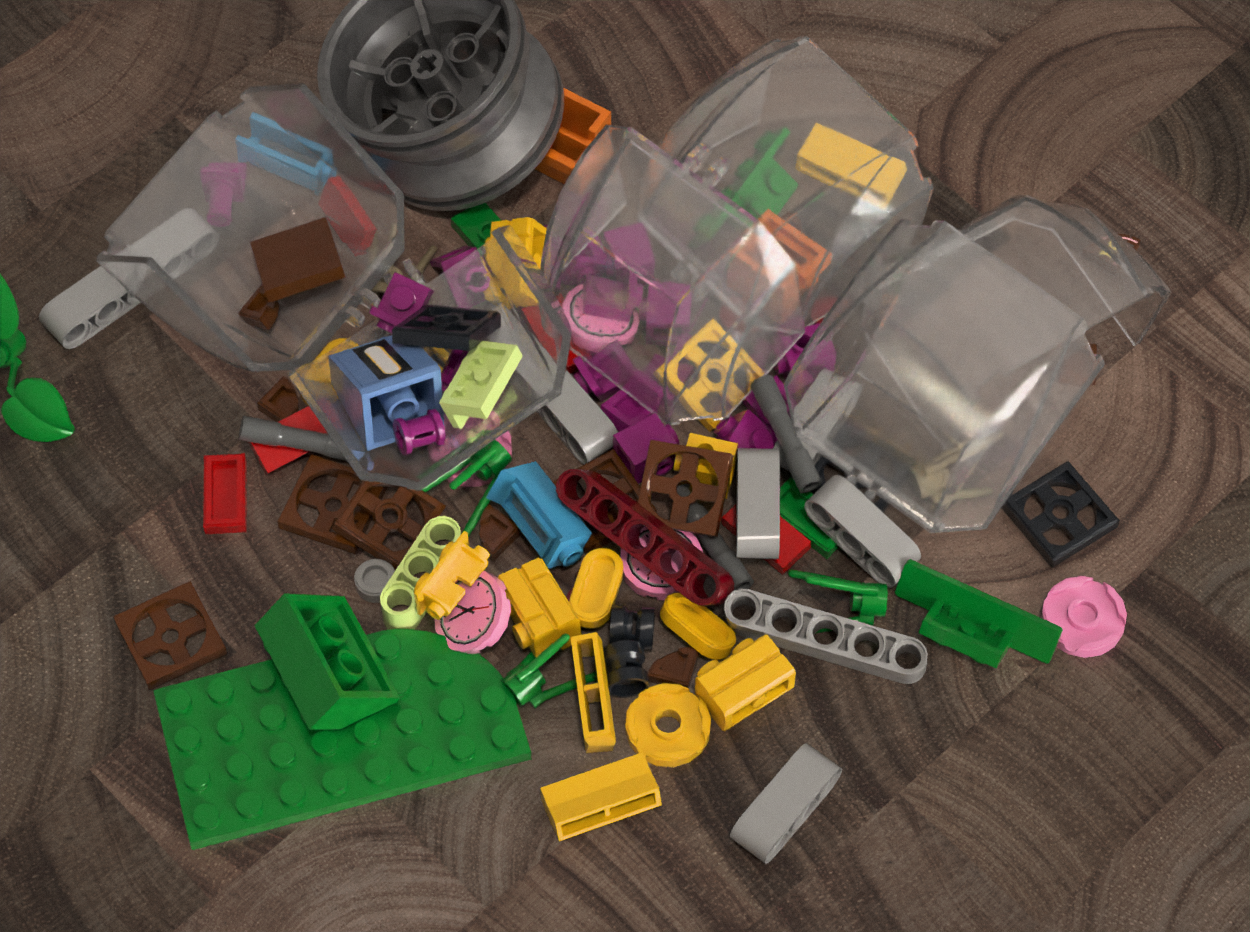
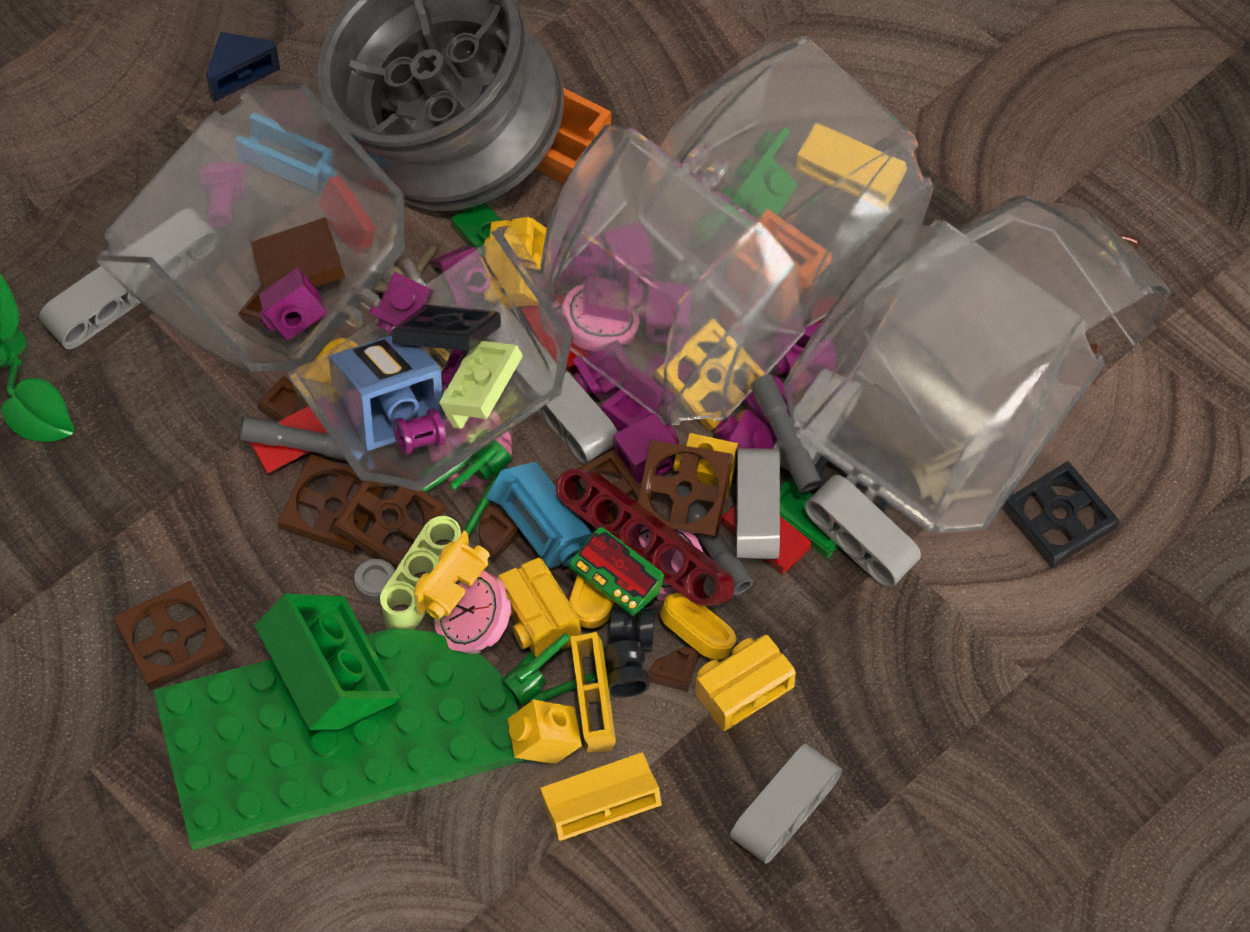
(225, 494): red tile -> none
(238, 63): none -> dark blue slope
(291, 304): none -> magenta brick
(544, 732): none -> yellow brick
(617, 571): none -> slope
(661, 747): yellow tile -> none
(839, 652): light grey beam -> none
(866, 598): green plant -> none
(973, 619): green bracket -> none
(1088, 614): bright pink tile -> none

